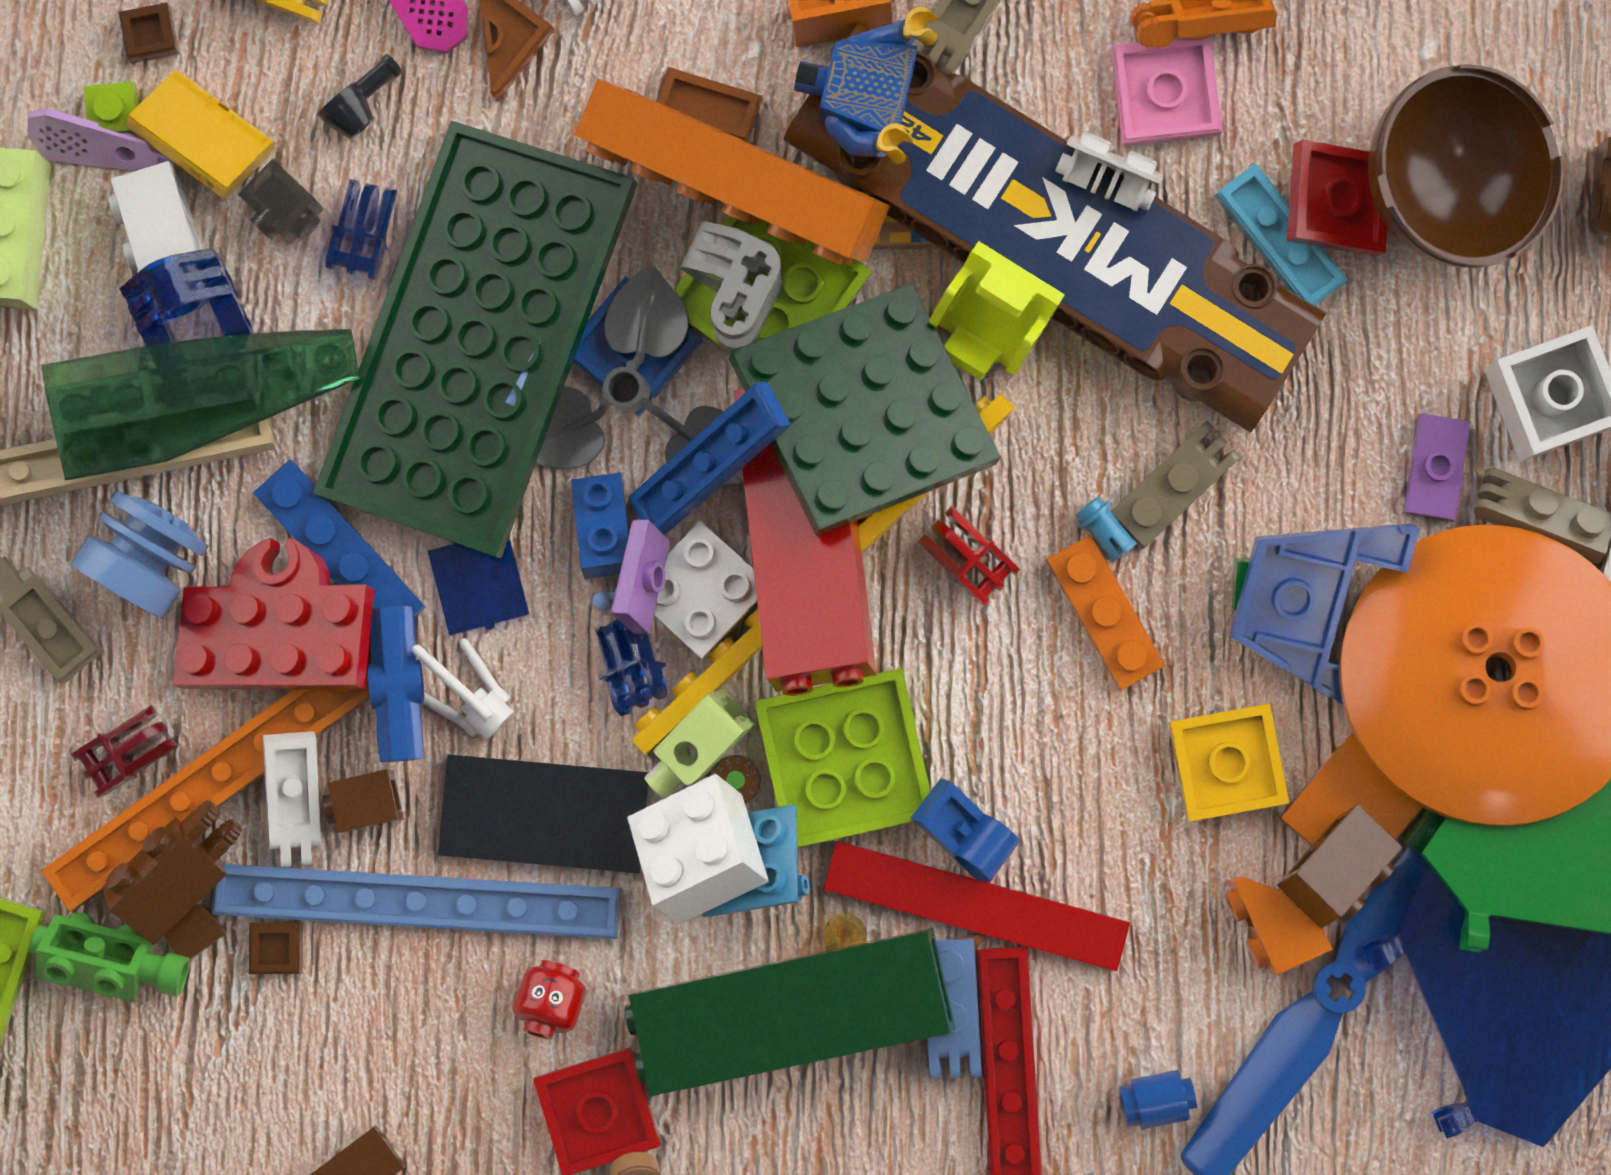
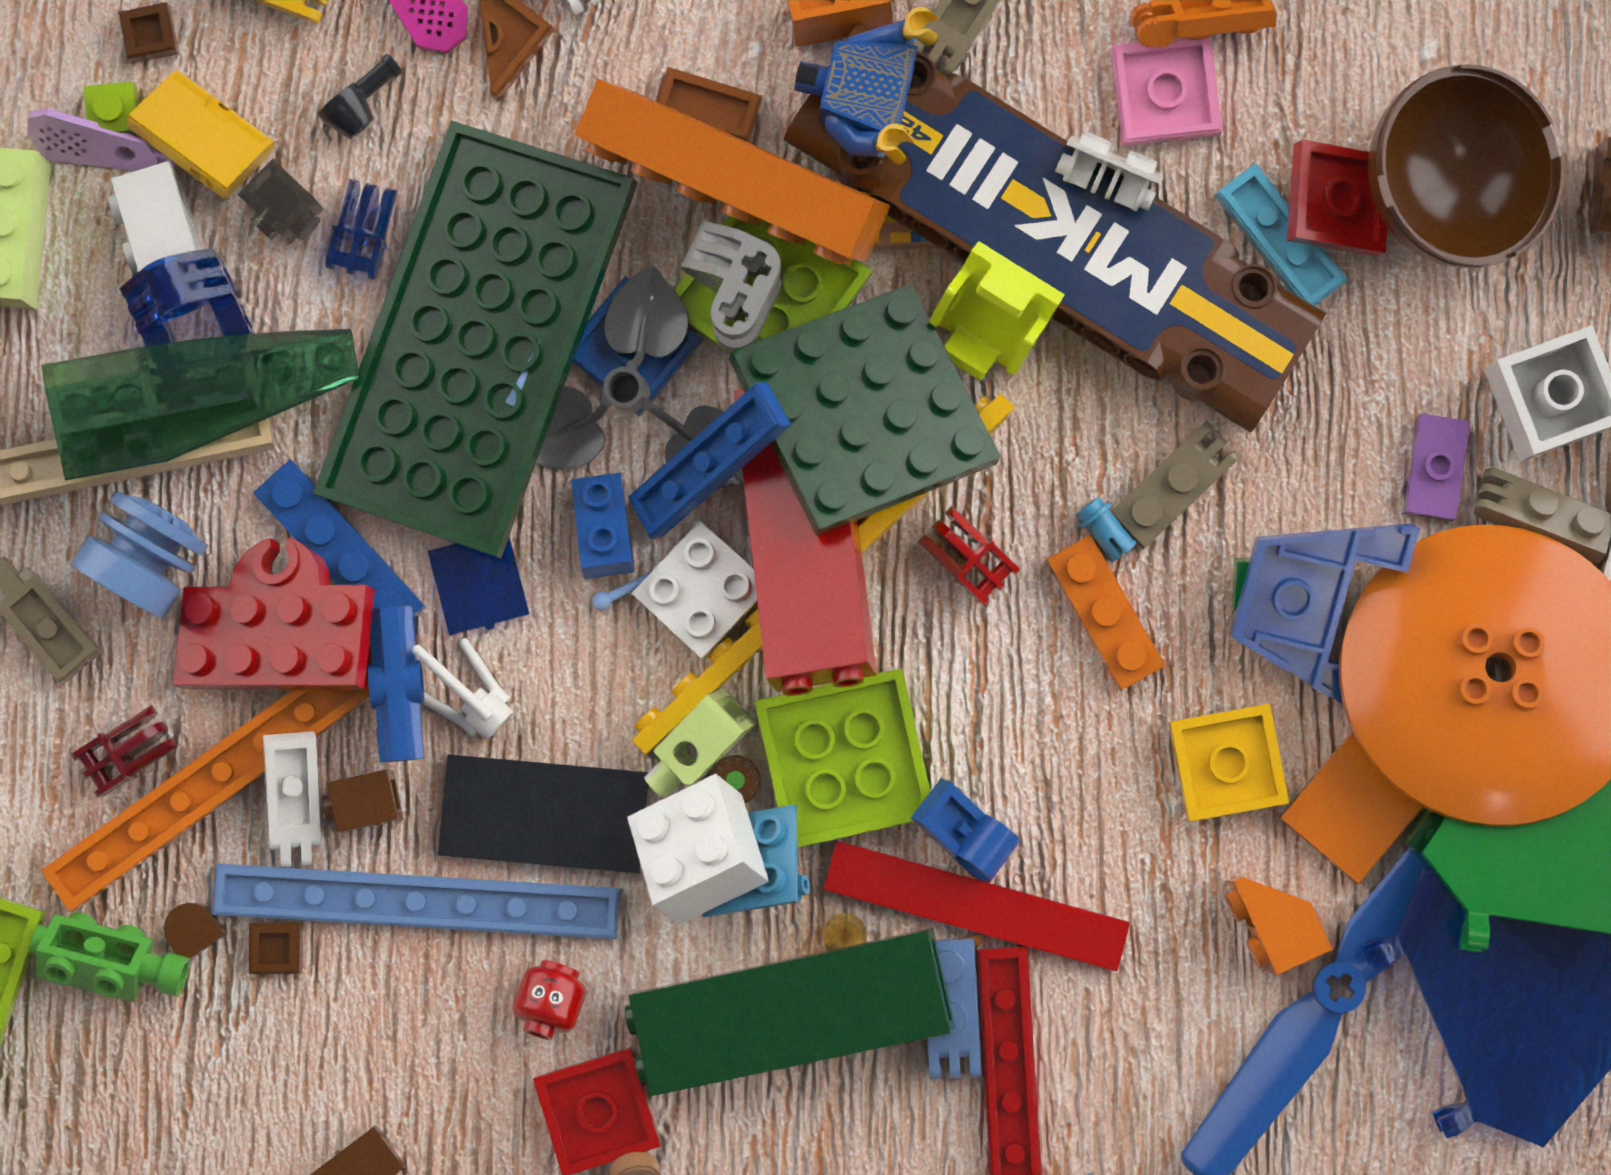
(170, 872): reddish brown hinge -> none
(626, 661): clear blue arm -> none
(641, 576): medium lavender plate -> none
(1157, 1100): blue brick -> none
(1340, 868): brick -> none

